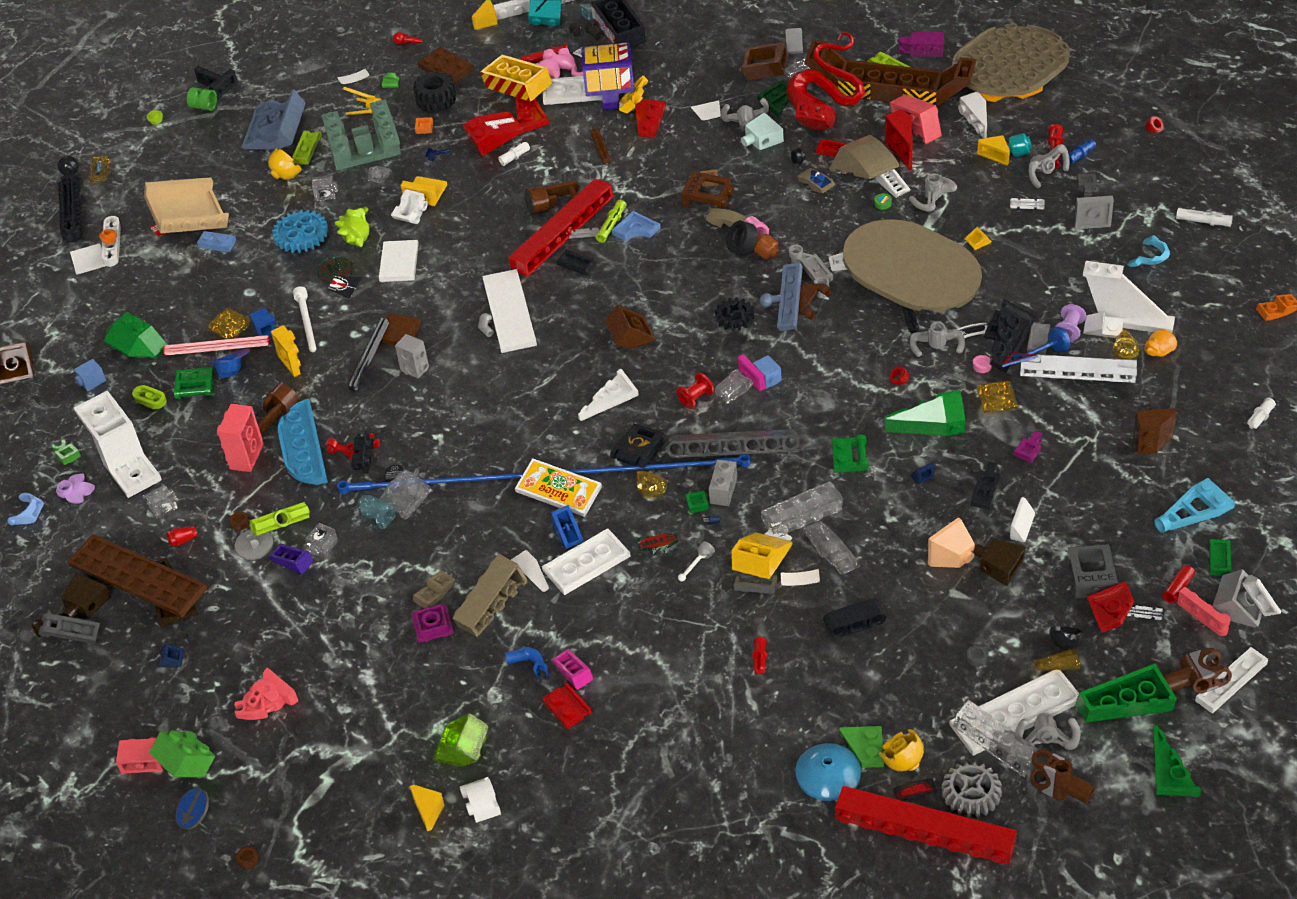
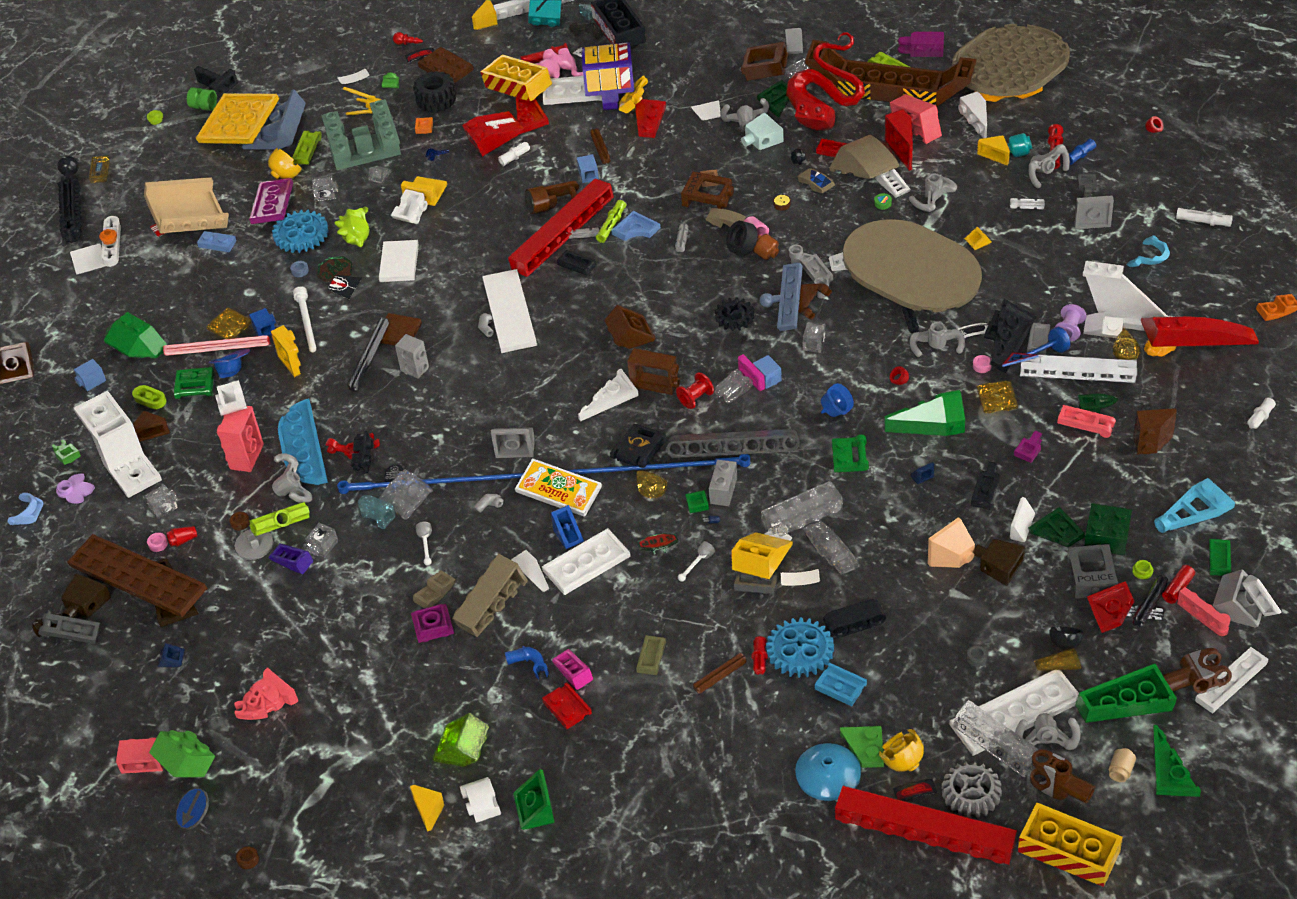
(150, 426): none -> reddish brown slope
(157, 542): none -> bright pink tile
(230, 398): none -> white cylinder
(237, 118): none -> yellow plate
(271, 201): none -> magenta tile
(281, 399): reddish brown piece -> none
(290, 481): none -> light grey piece
(299, 269): none -> sand blue tile
(418, 54): none -> sticker
(424, 530): none -> hinge
(489, 500): none -> light grey arm
(513, 442): none -> light grey slope
(533, 802): none -> green slope
(587, 168): none -> medium blue brick
(651, 655): none -> olive tile
(652, 381): none -> reddish brown window
(681, 238): none -> light grey axle
(719, 673): none -> reddish brown axle
(782, 202): none -> tile
(804, 642): none -> dark azure gear
(814, 337): none -> clear brick
(837, 401): none -> blue piece
(840, 684): none -> dark azure plate
(1057, 528): none -> dark green wing
(1070, 844): none -> yellow brick
(1086, 420): none -> coral plate
(1095, 402): none -> dark green plate
(1108, 526): none -> dark green brick
(1122, 765): none -> tan brick
(1142, 569): none -> lime plate
(1150, 601): none -> black axle
(1196, 332): none -> red wedge

